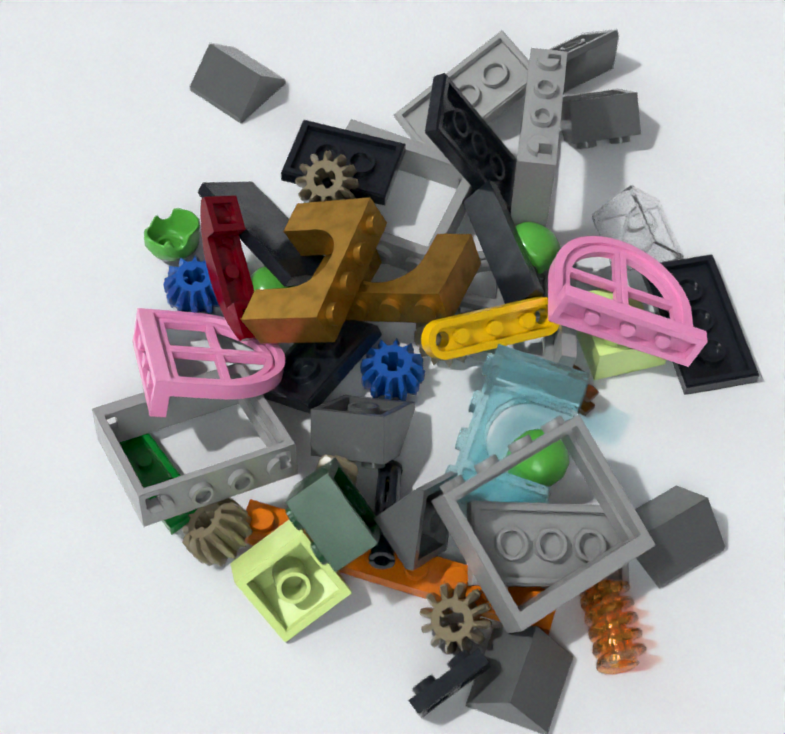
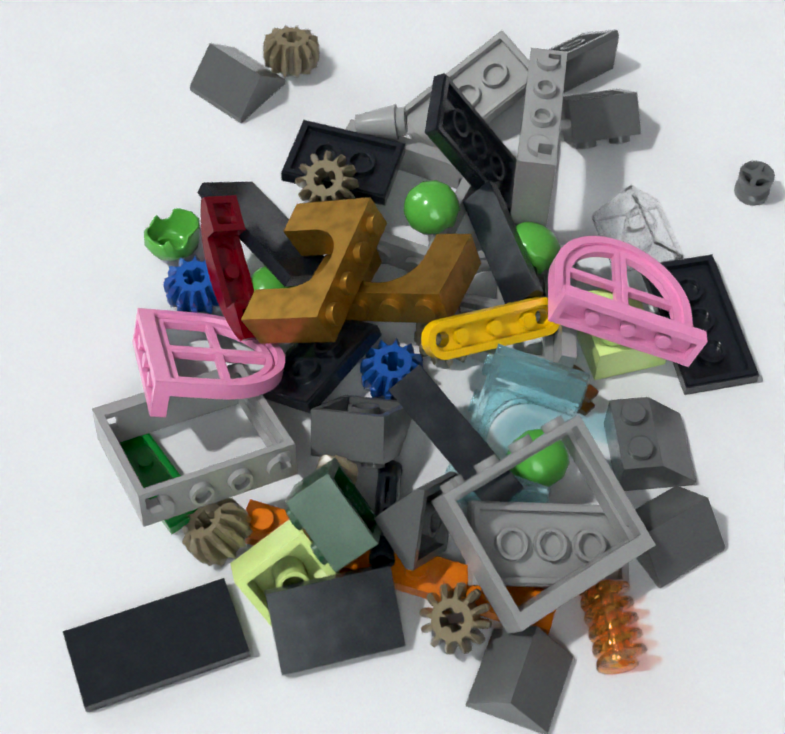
(155, 644): none -> black tile
(291, 51): none -> dark tan gear
(335, 618): none -> black tile
(385, 122): none -> light grey cone
(431, 207): none -> bright green hair
(433, 691): black plate -> none
(451, 433): none -> black tile
(647, 445): none -> dark grey slope
(753, 174): none -> dark grey wheel

